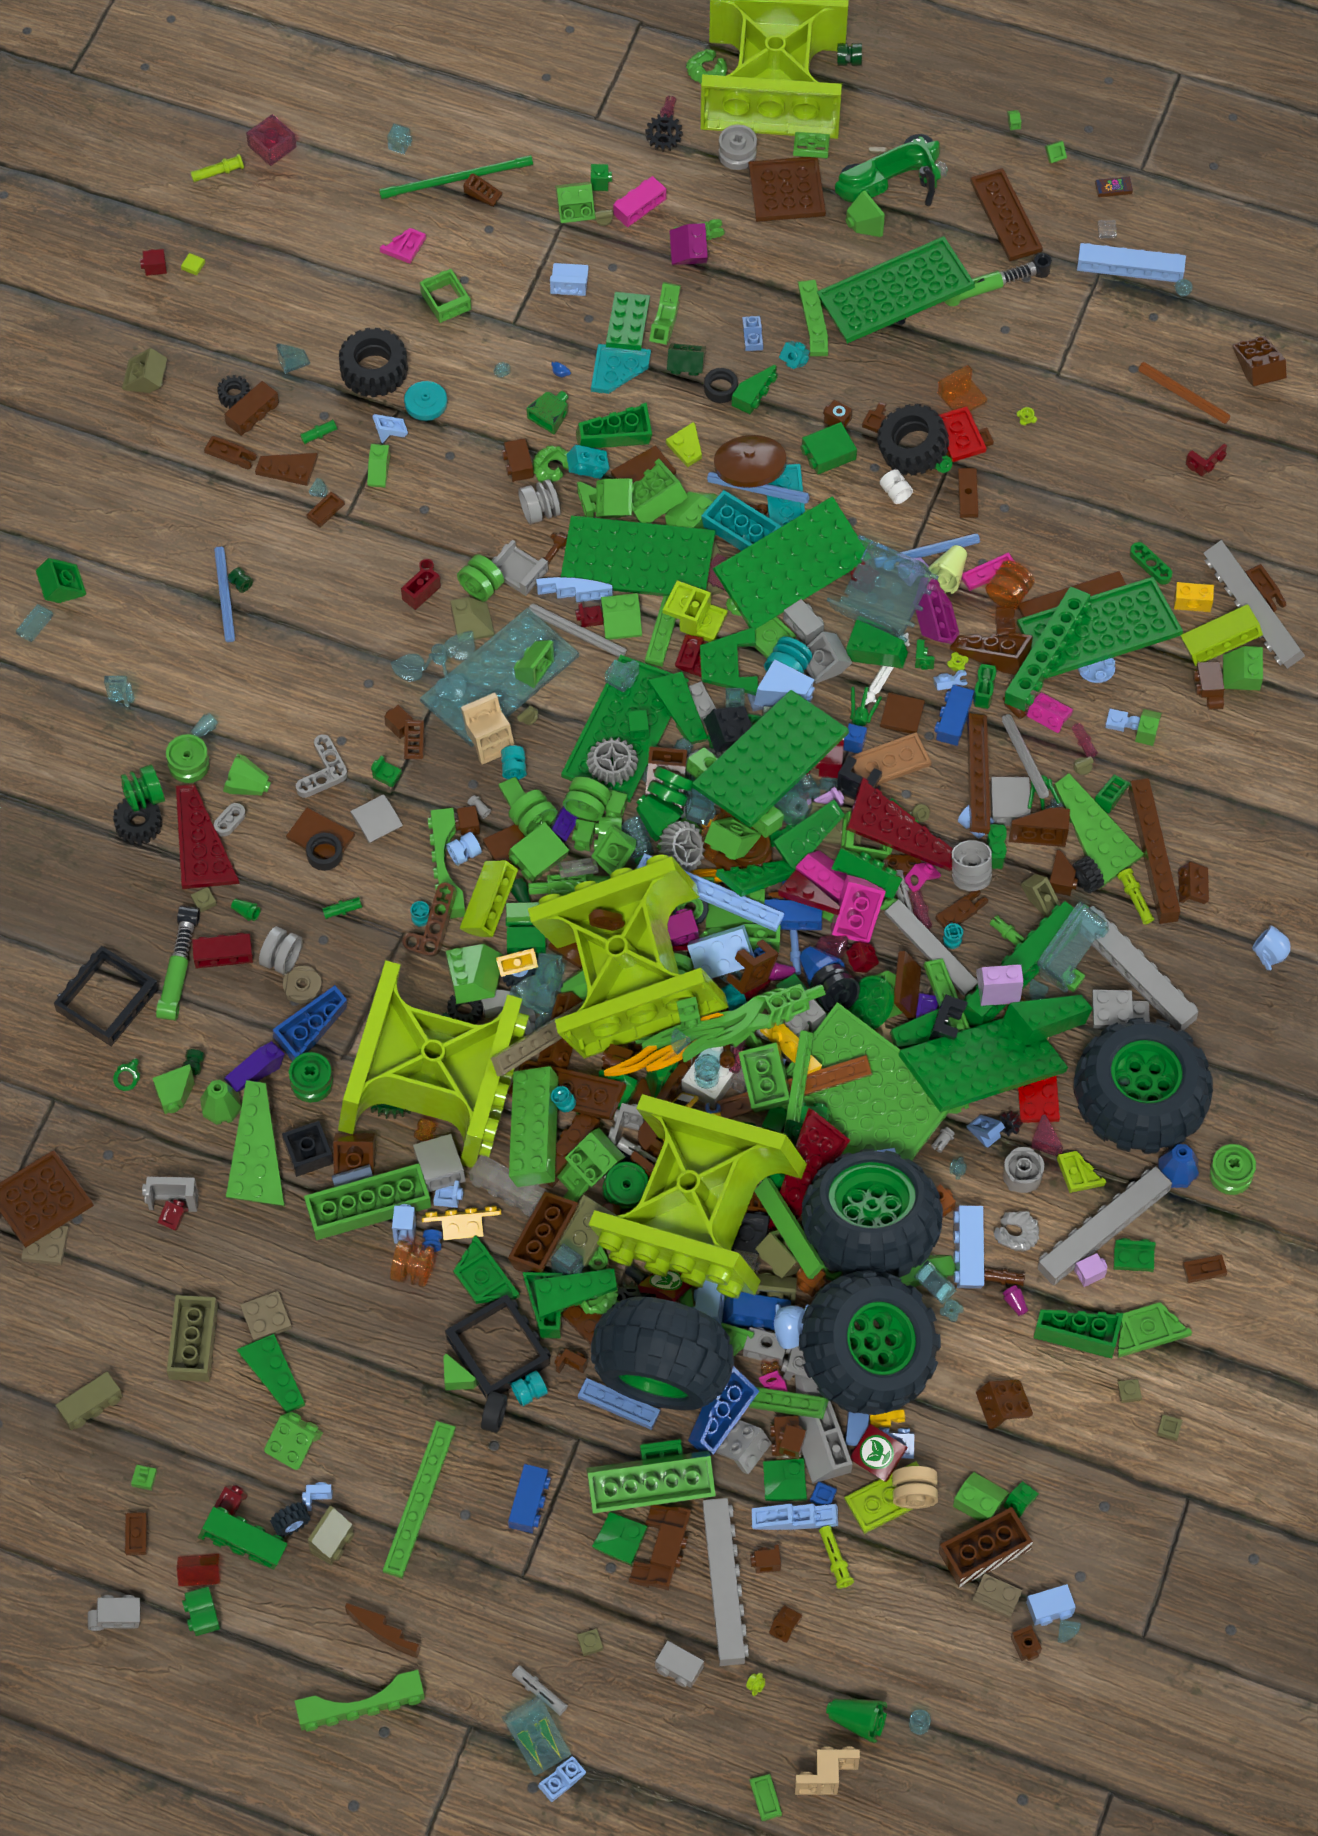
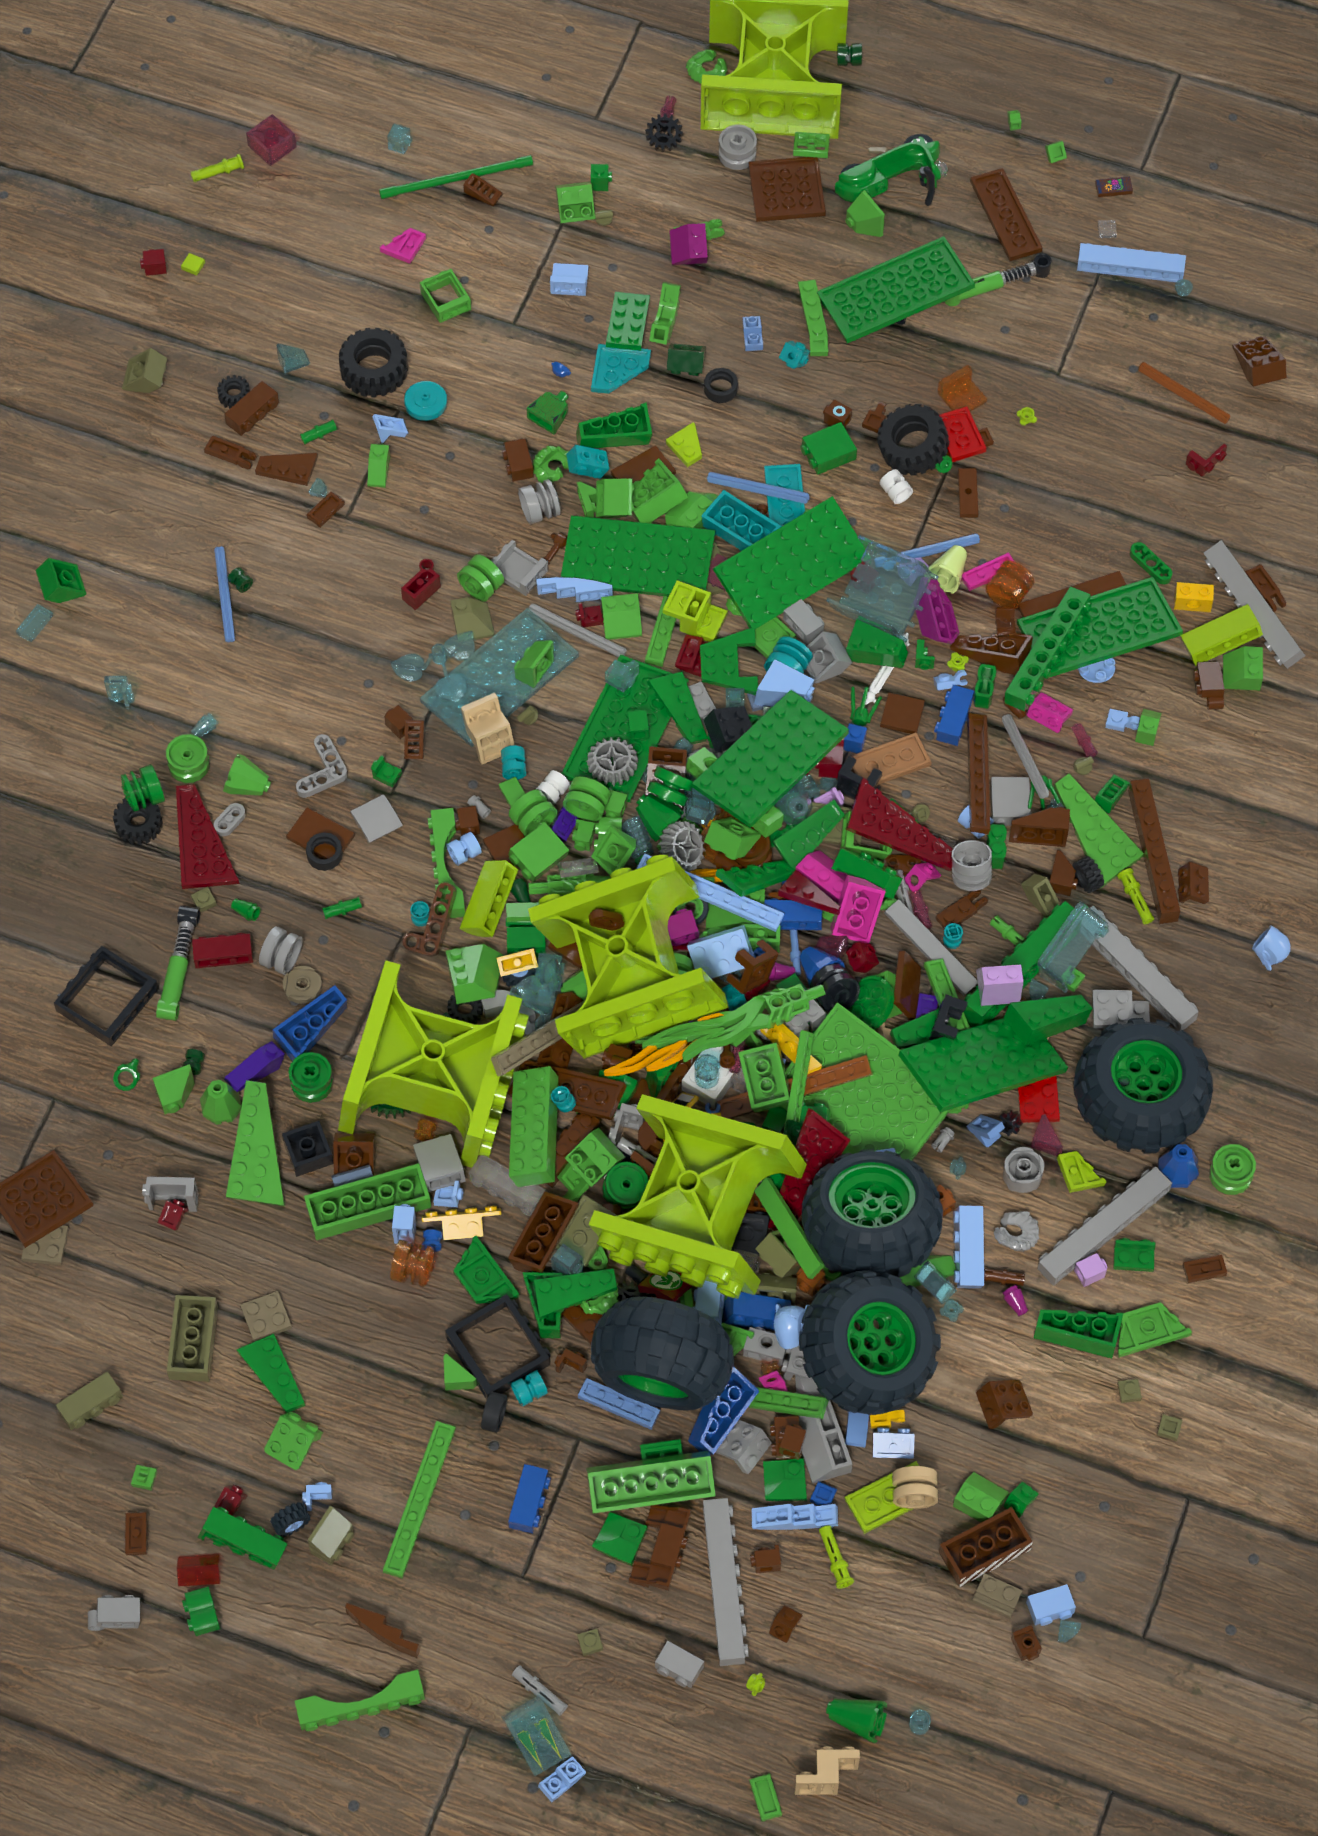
(502, 369): clear light blue plate -> none
(554, 785): none -> white wheel
(639, 201): dark pink brick -> none
(679, 1041): clear light blue tile -> none
(688, 1013): bright green slope -> none
(750, 391): green slope -> none
(750, 461): reddish brown dish -> none
(878, 1453): slope -> none

